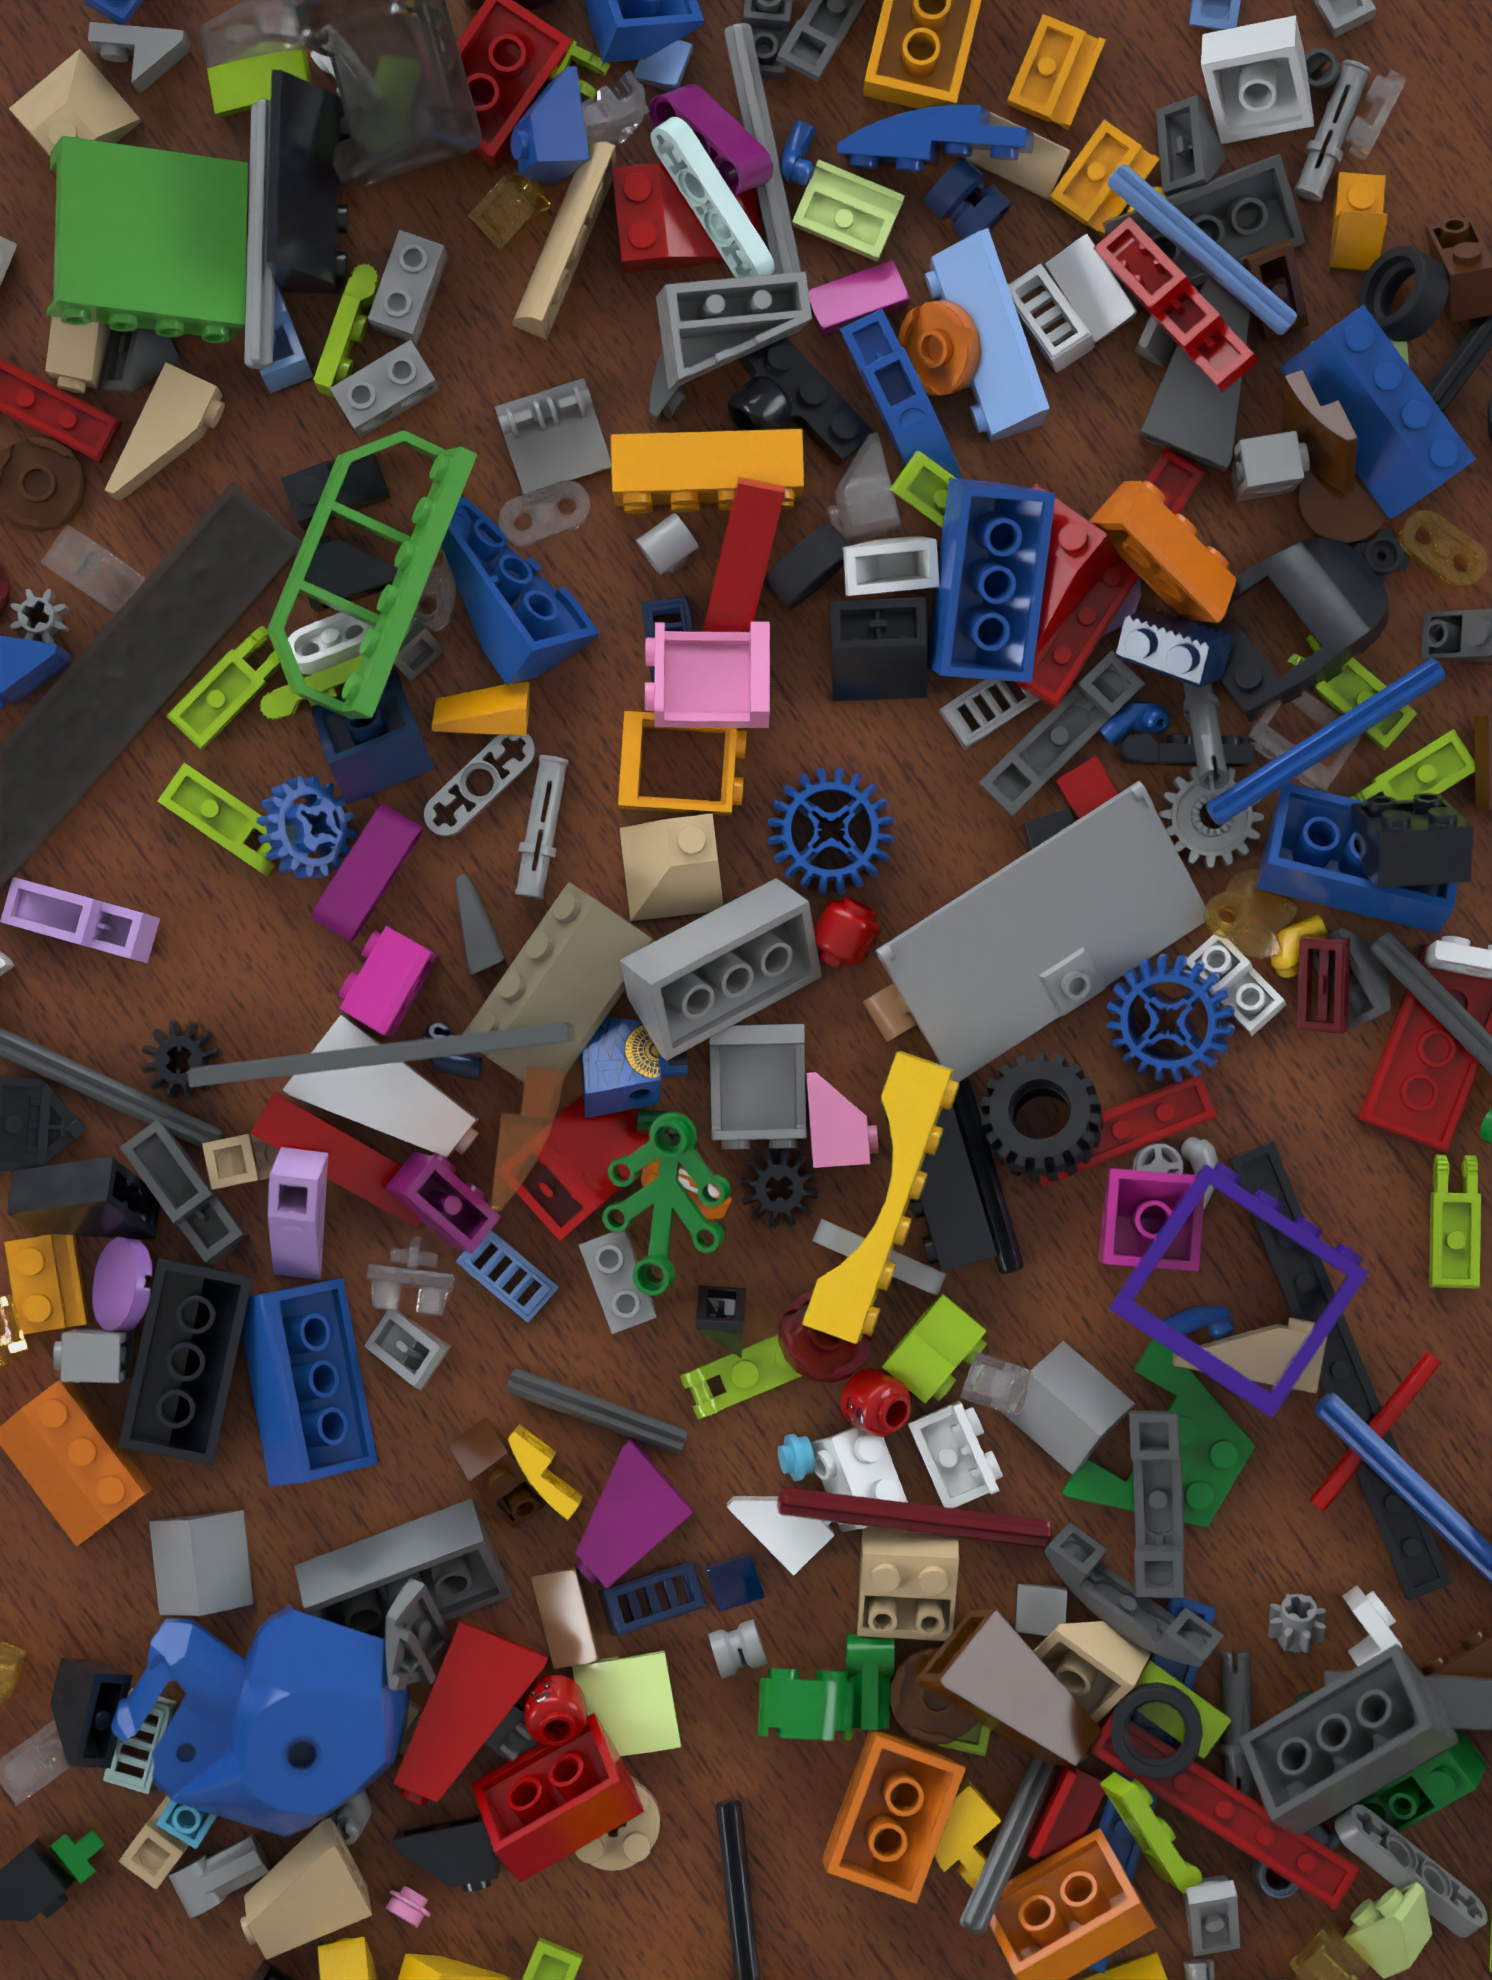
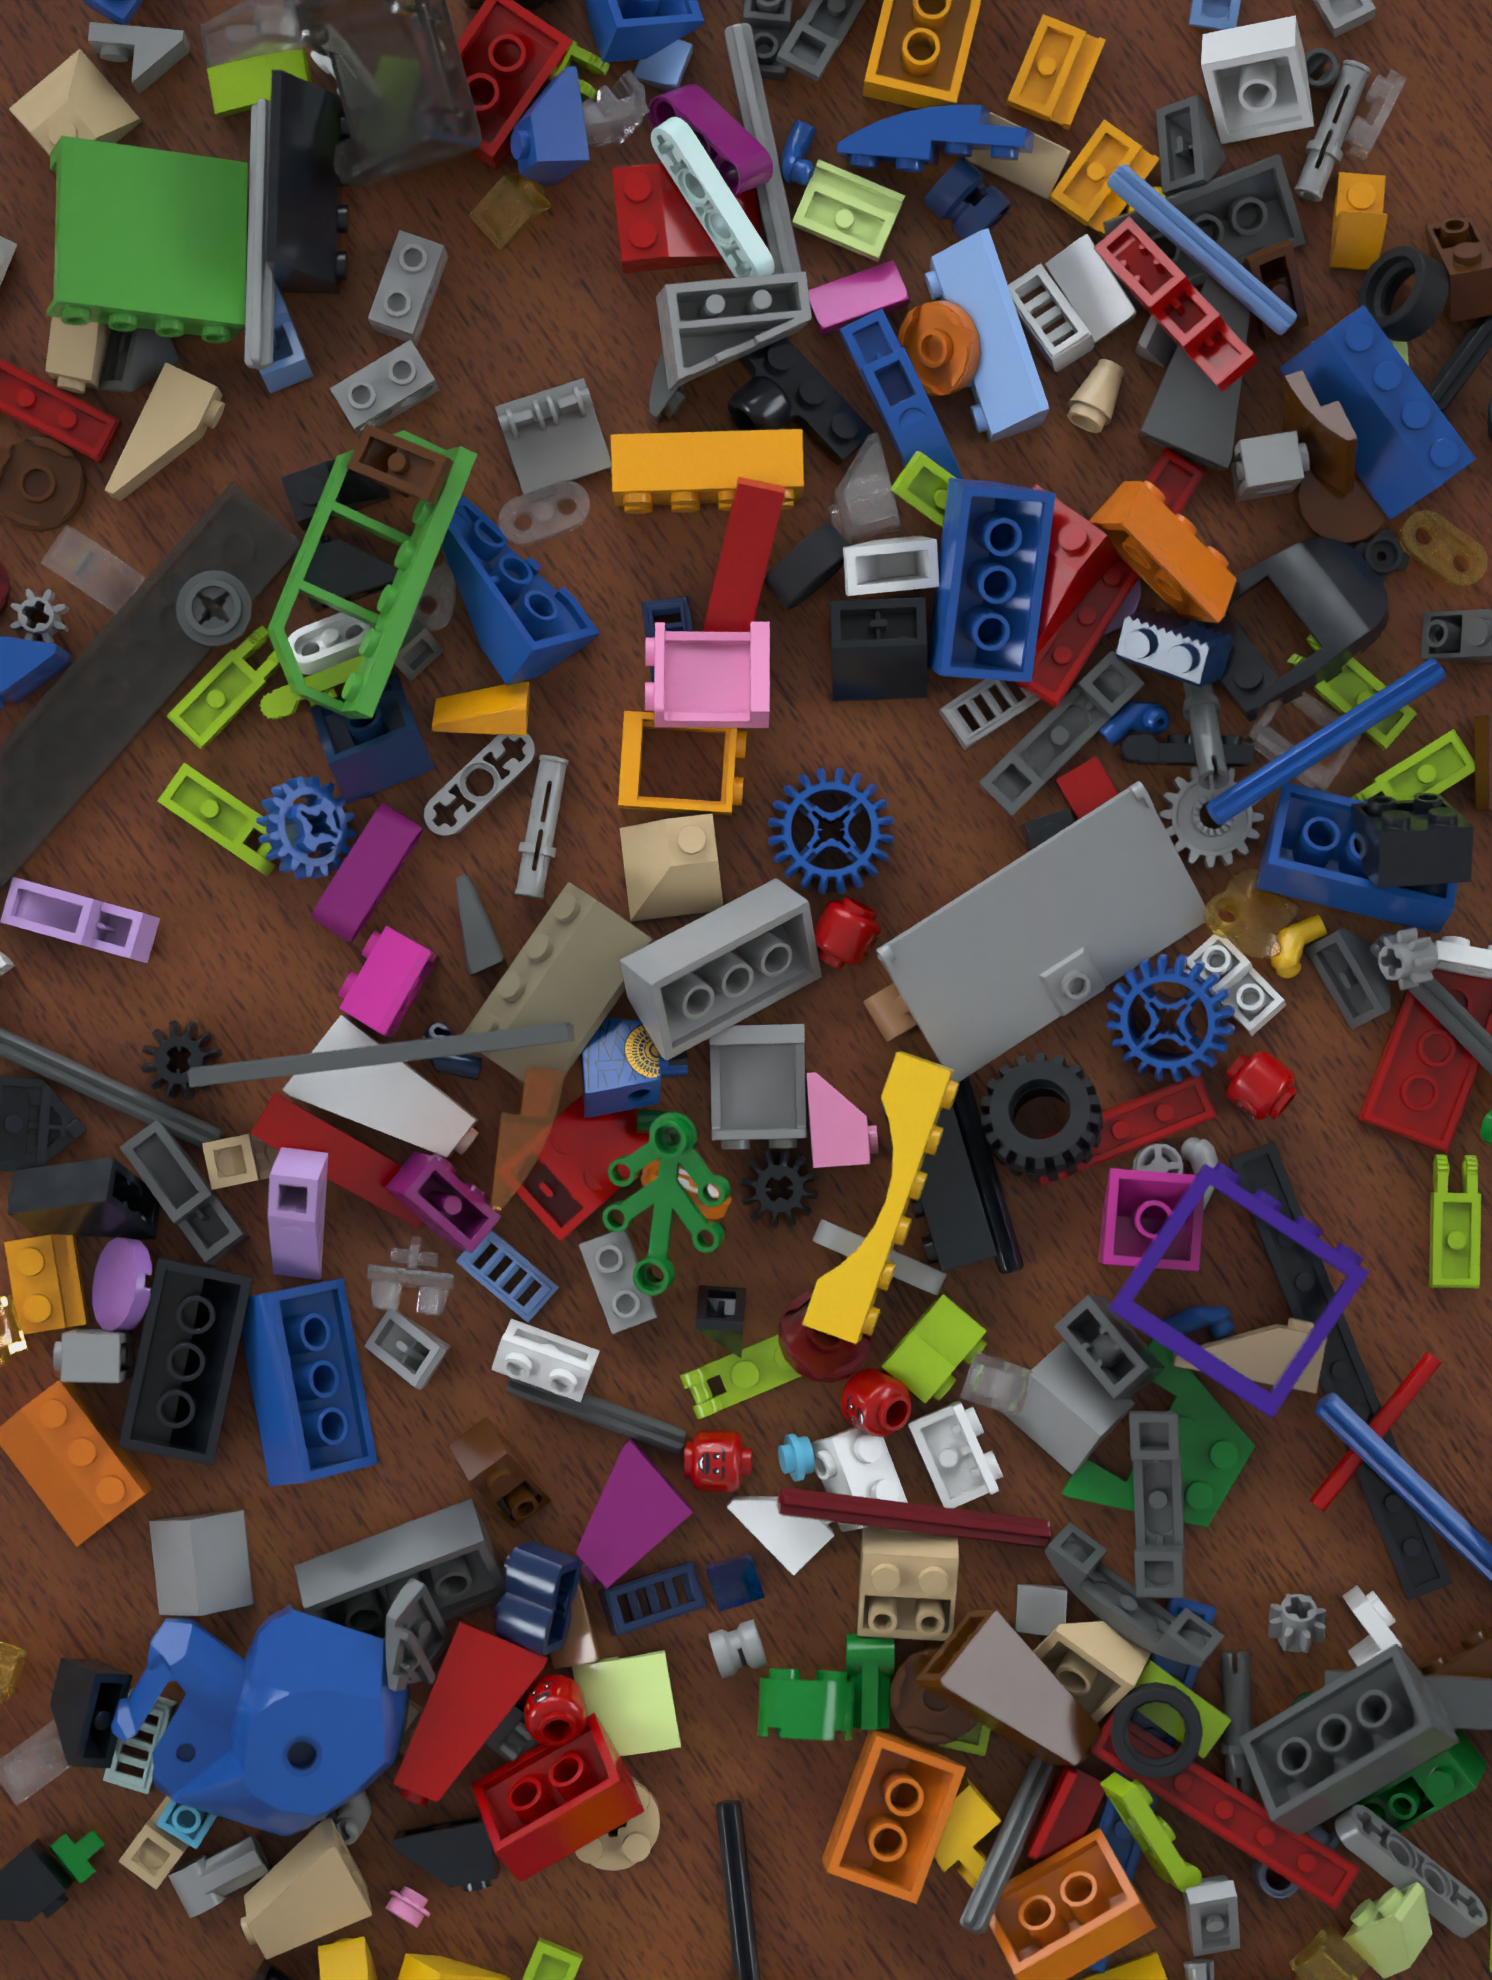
(191, 610): none -> dark grey gear
(347, 328): lime hinge -> none
(400, 465): none -> reddish brown slope
(533, 1460): yellow slope -> none
(537, 1597): none -> dark blue brick
(545, 1360): none -> white bracket
(566, 241): tan slope -> none
(668, 545): light grey piece -> none
(717, 1461): none -> red head
(1096, 397): none -> tan cone
(1109, 1347): none -> dark grey brick
(1261, 1085): none -> red head
(1341, 991): dark red tile -> none
(1408, 958): none -> light grey gear

